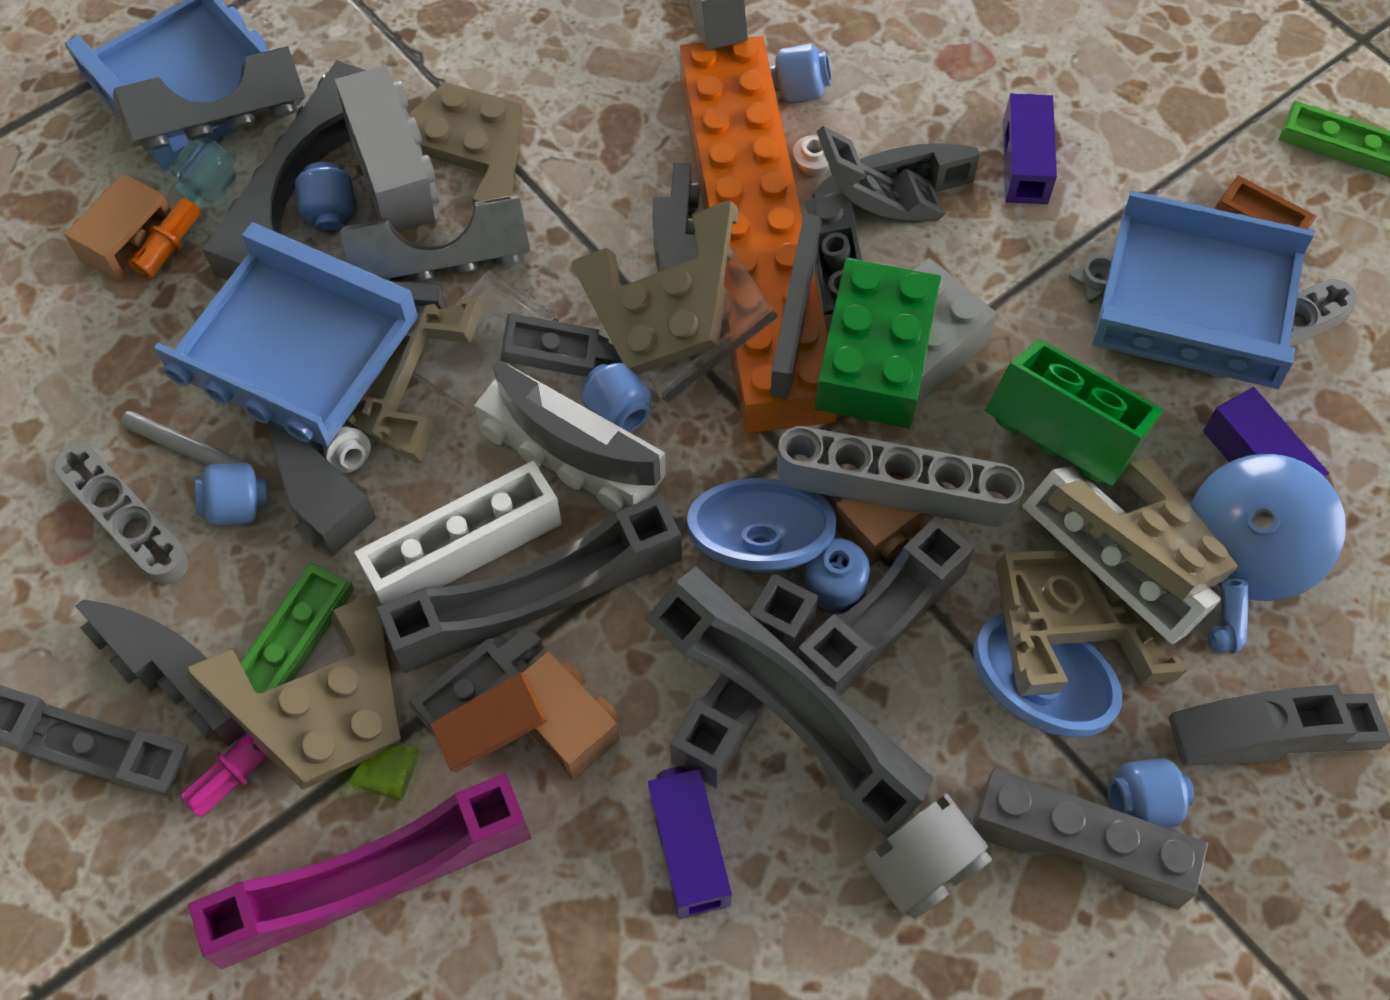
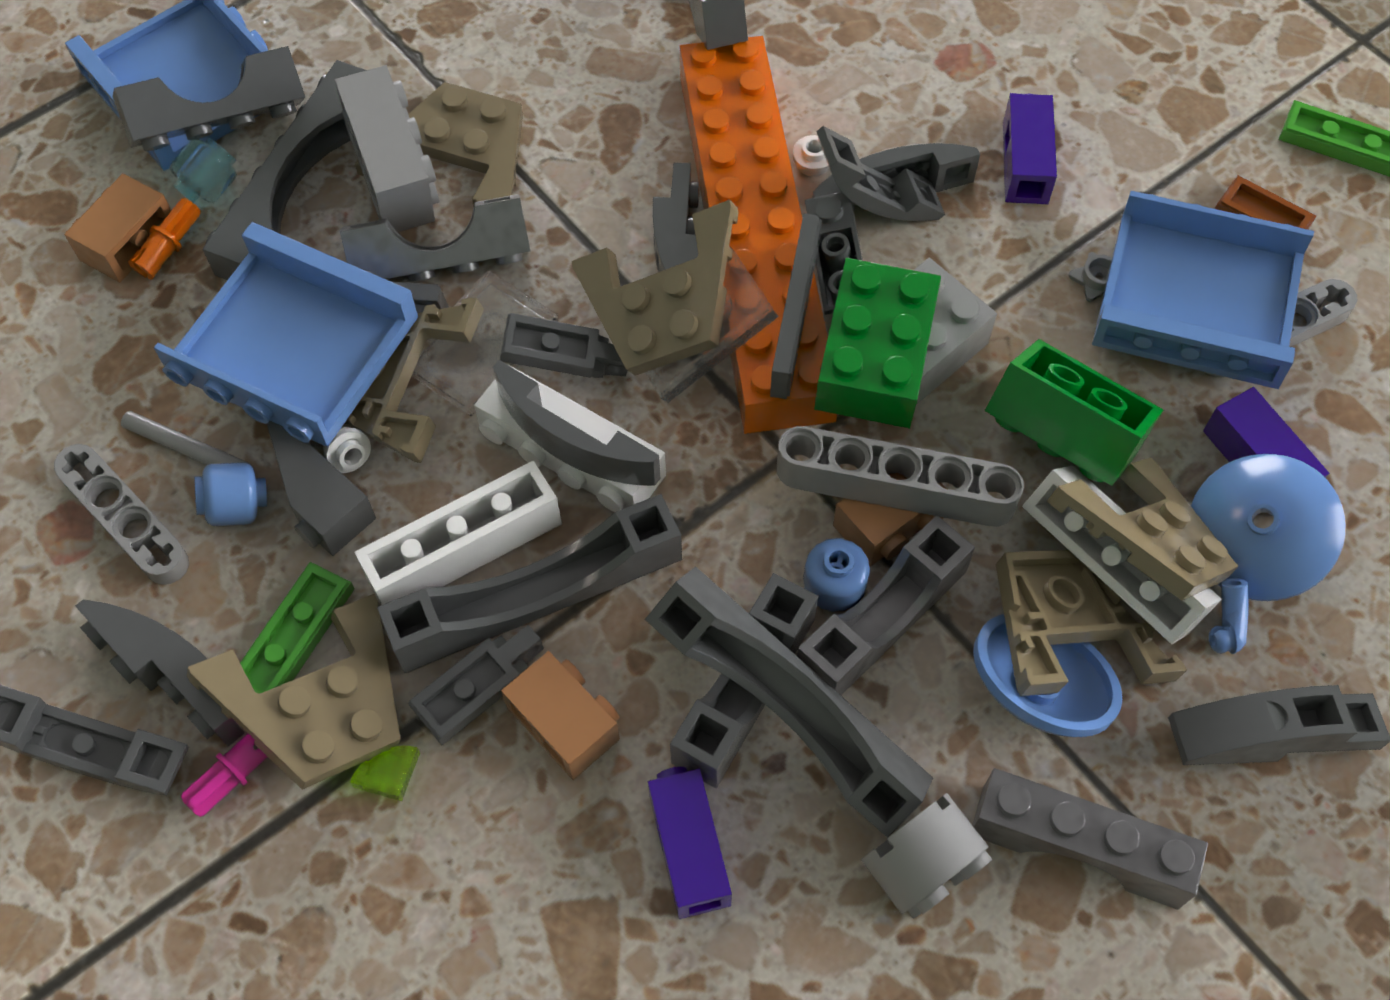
(290, 904): magenta arch -> none
(325, 196): medium blue head -> none
(488, 722): dark orange tile -> none
(617, 395): medium blue head -> none
(761, 525): medium blue dish -> none
(801, 73): medium blue head -> none
(1152, 792): medium blue head -> none

